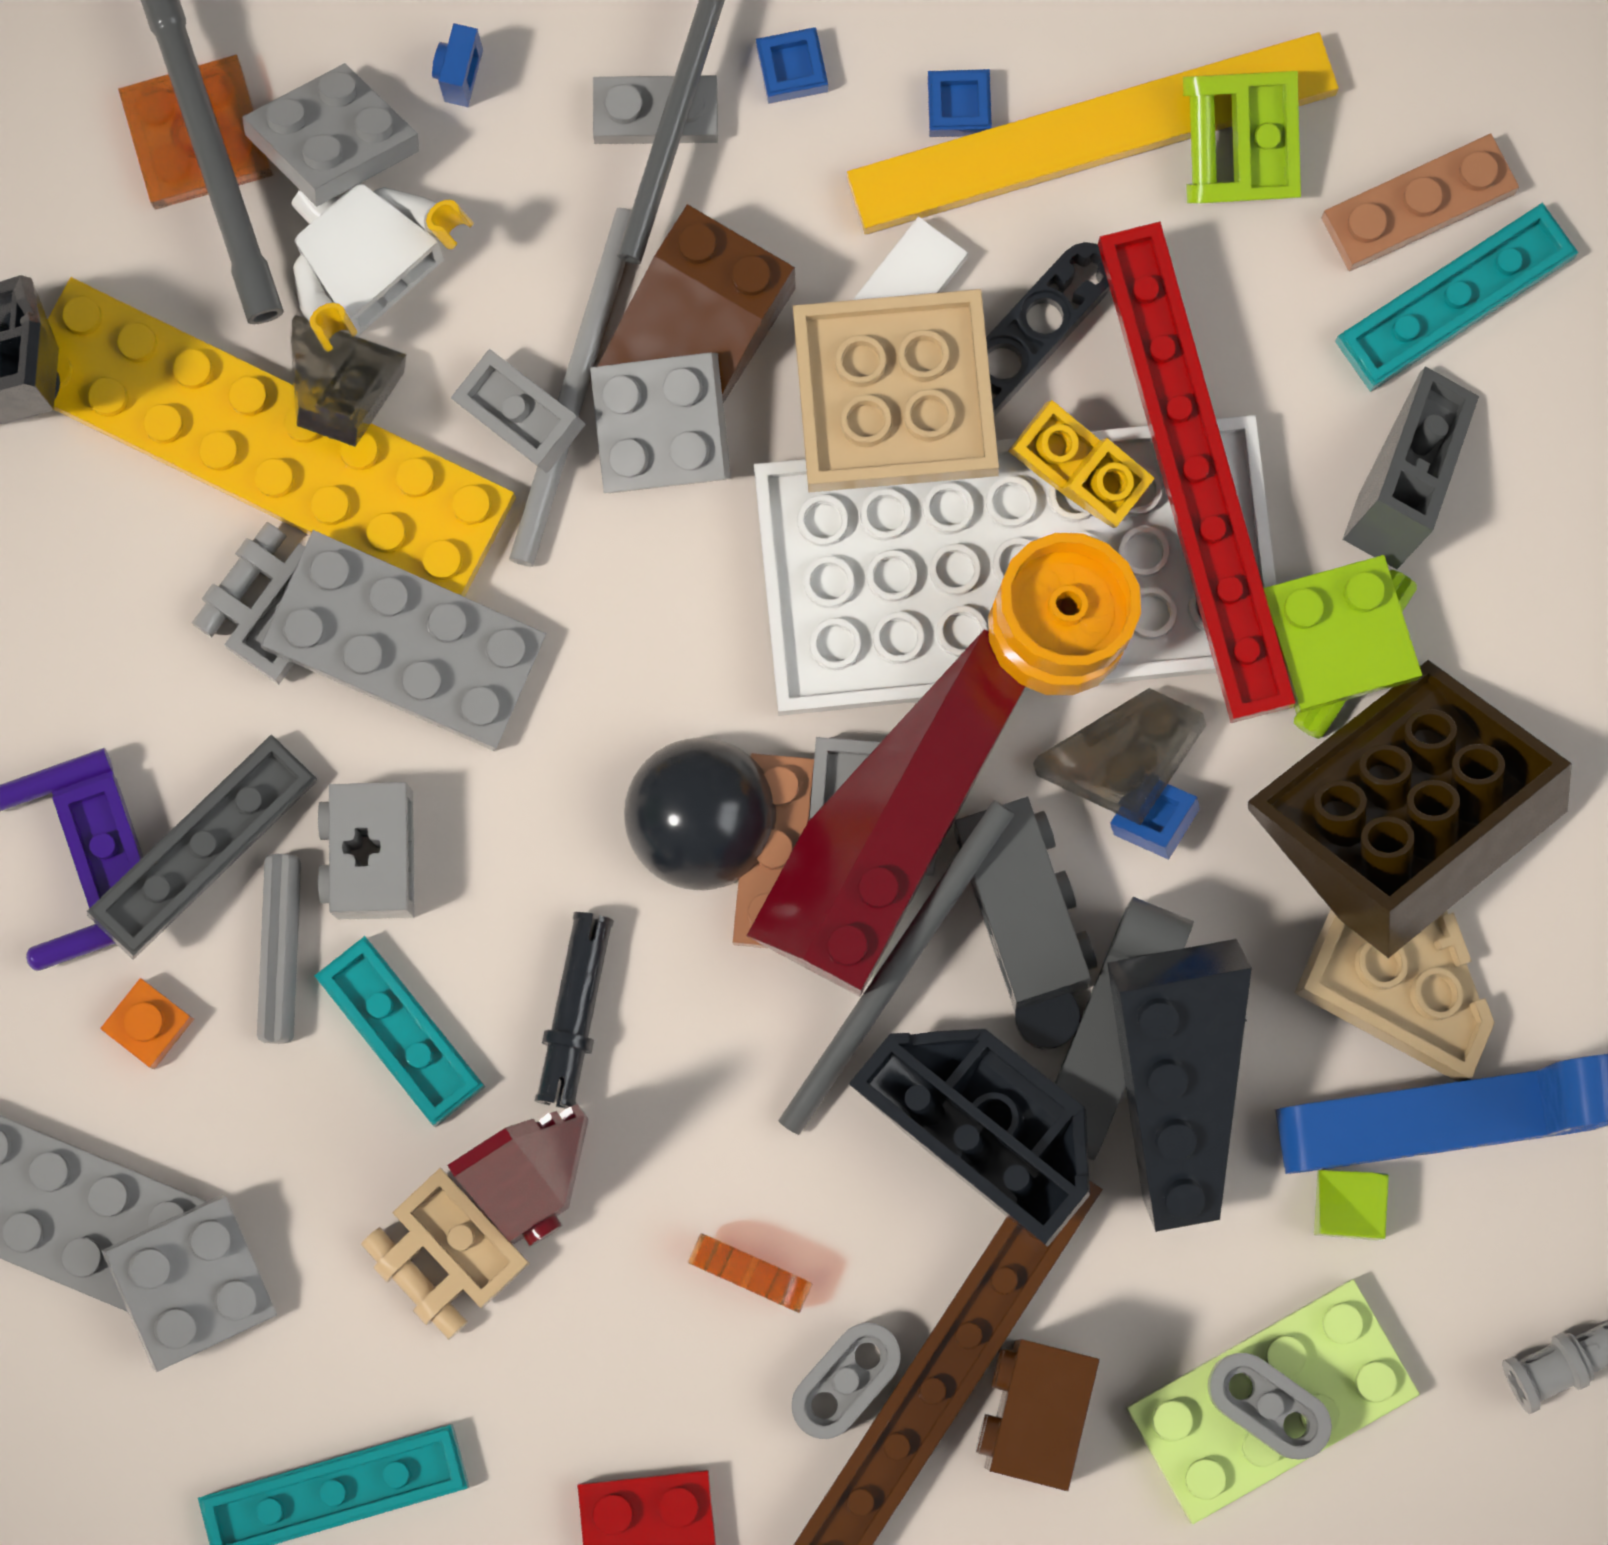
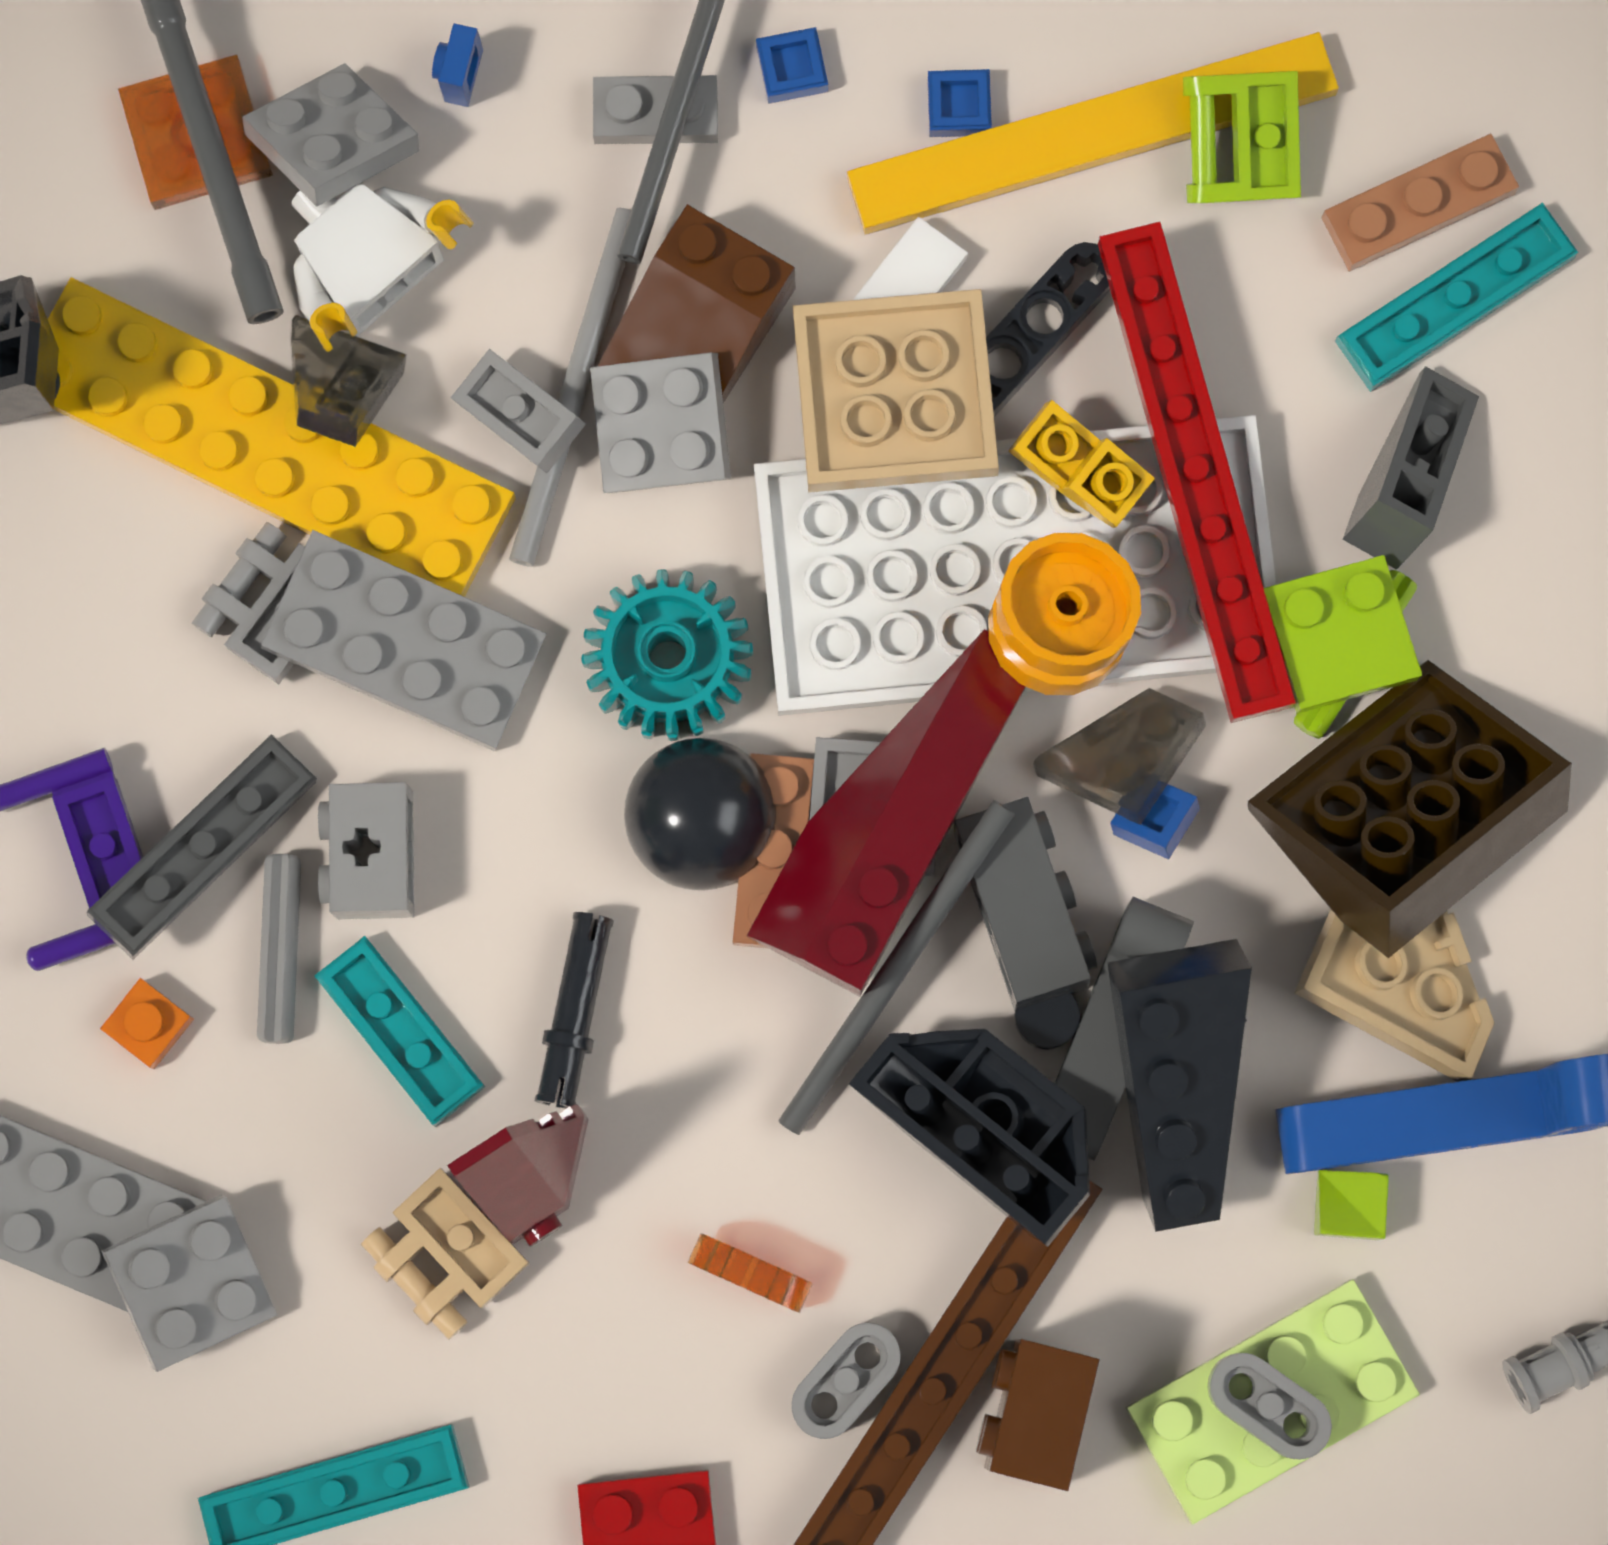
(660, 617): none -> teal gear

